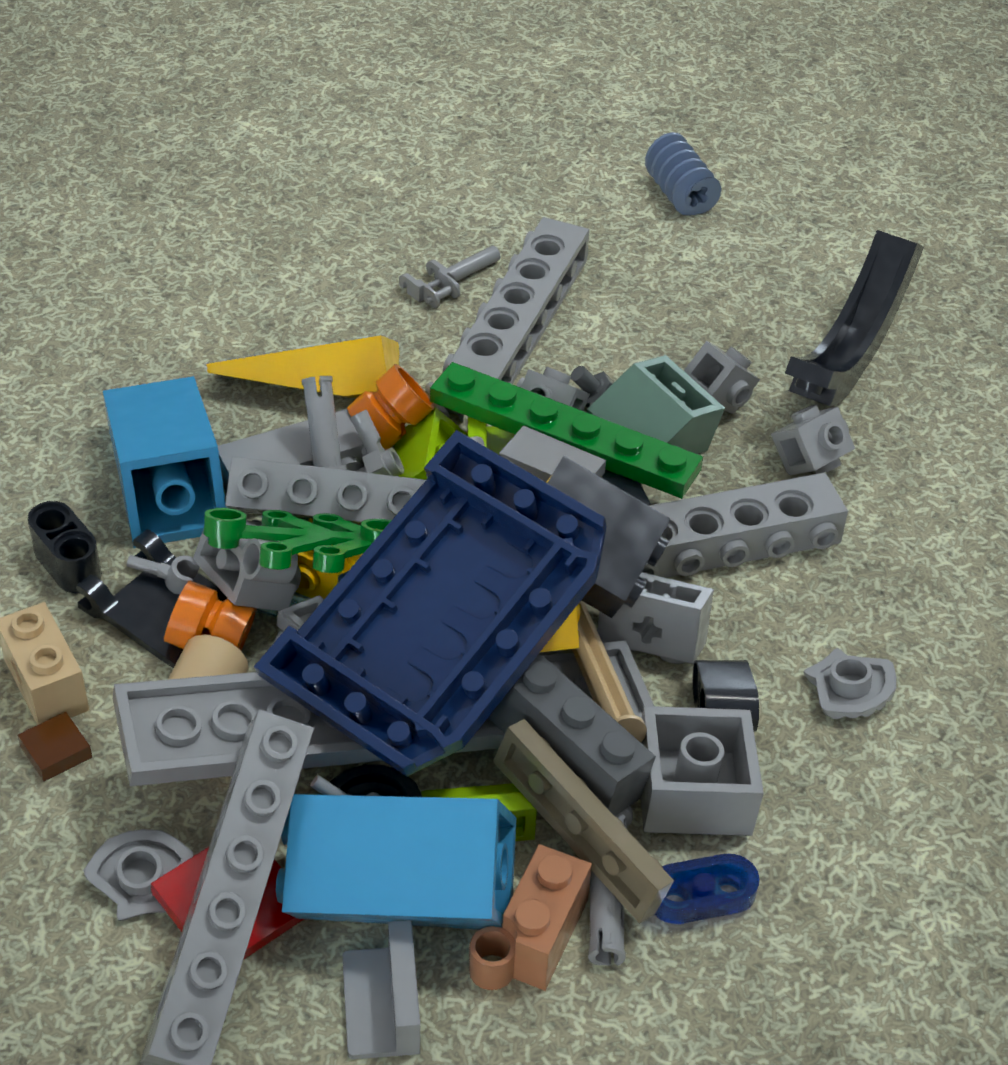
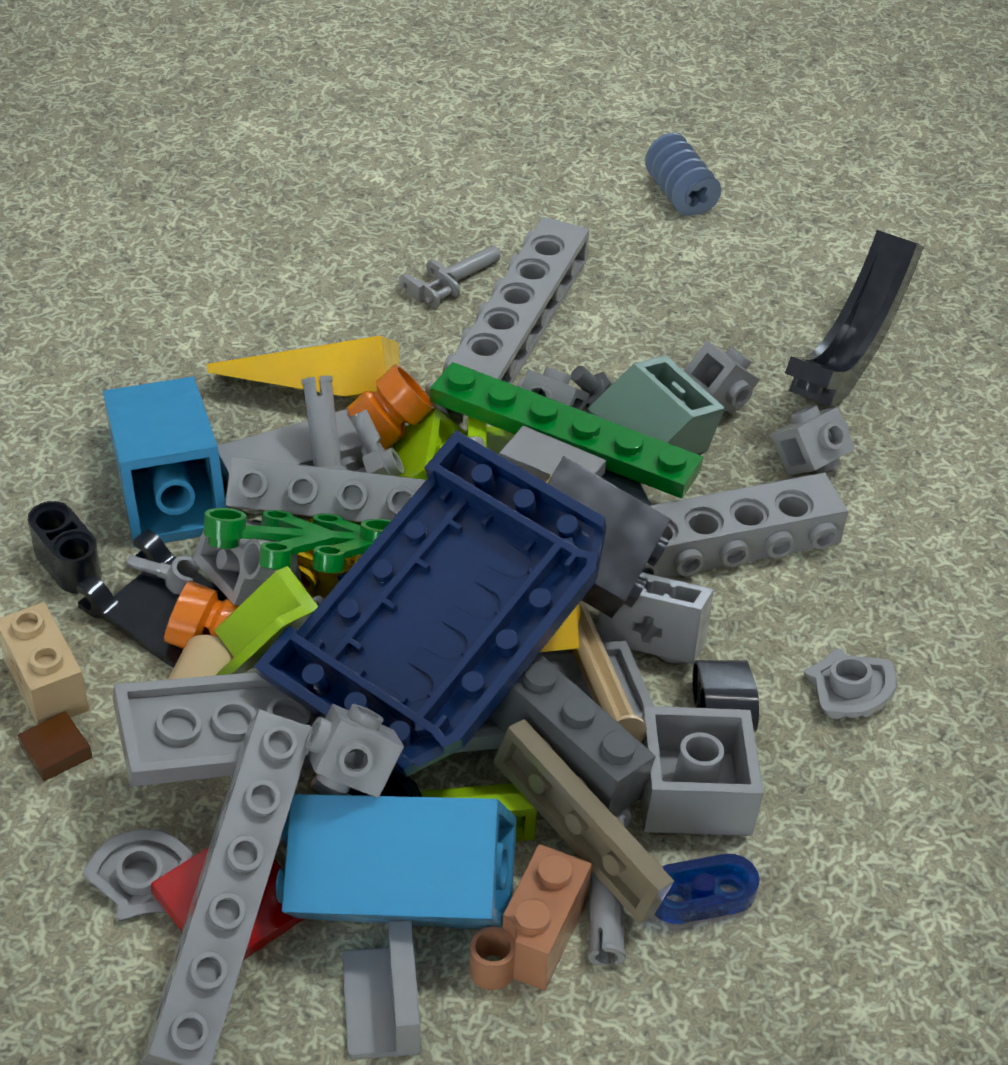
(263, 619): none -> lime panel
(353, 750): none -> light grey brick

